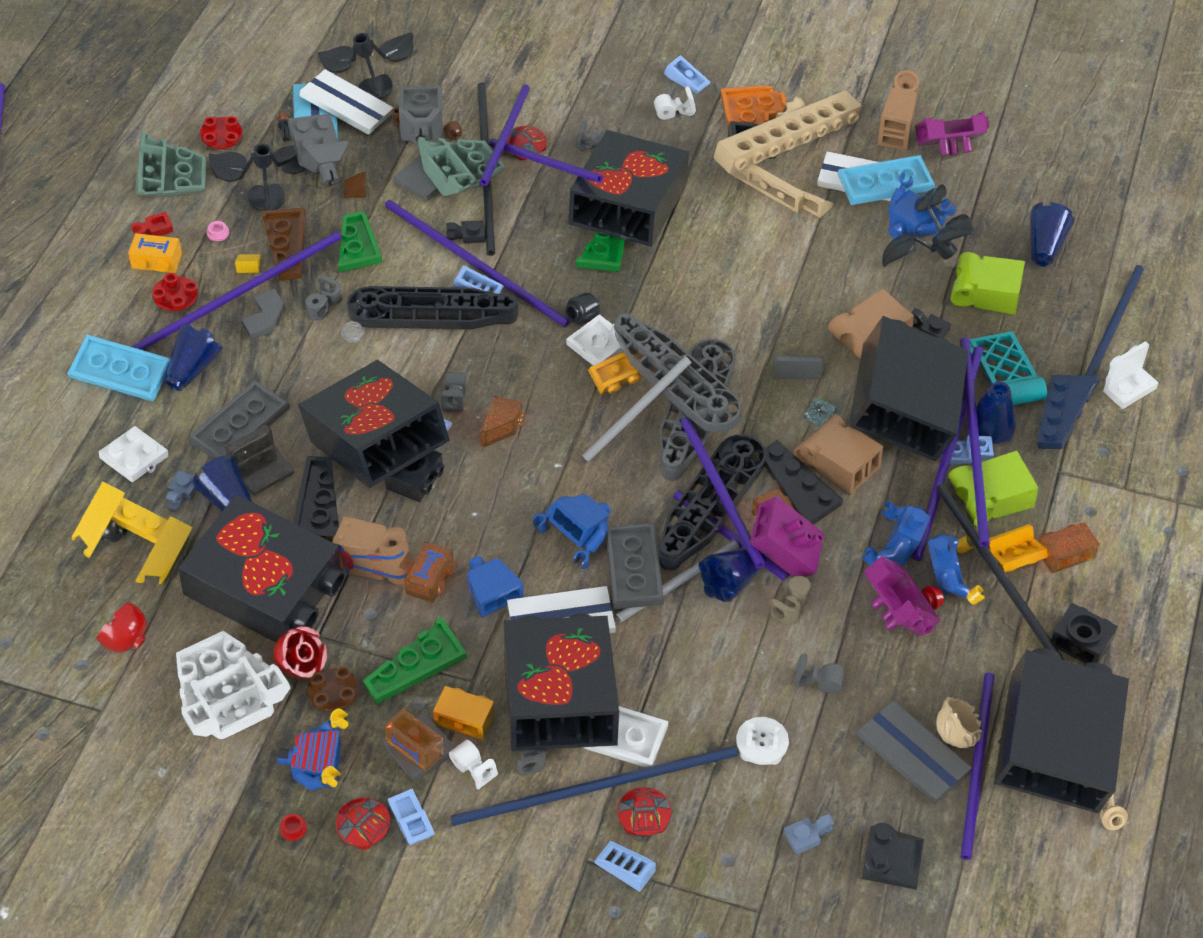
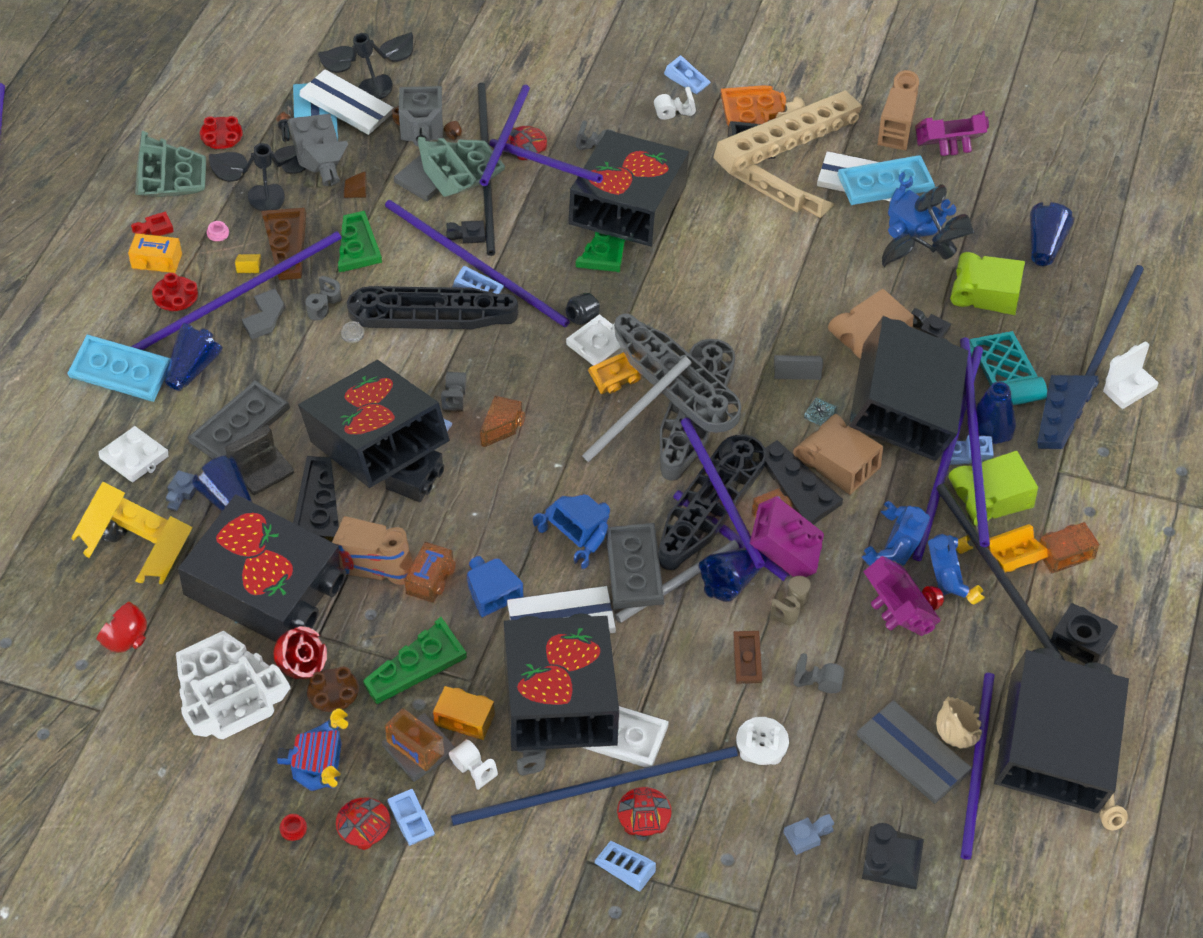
(747, 657): none -> reddish brown plate

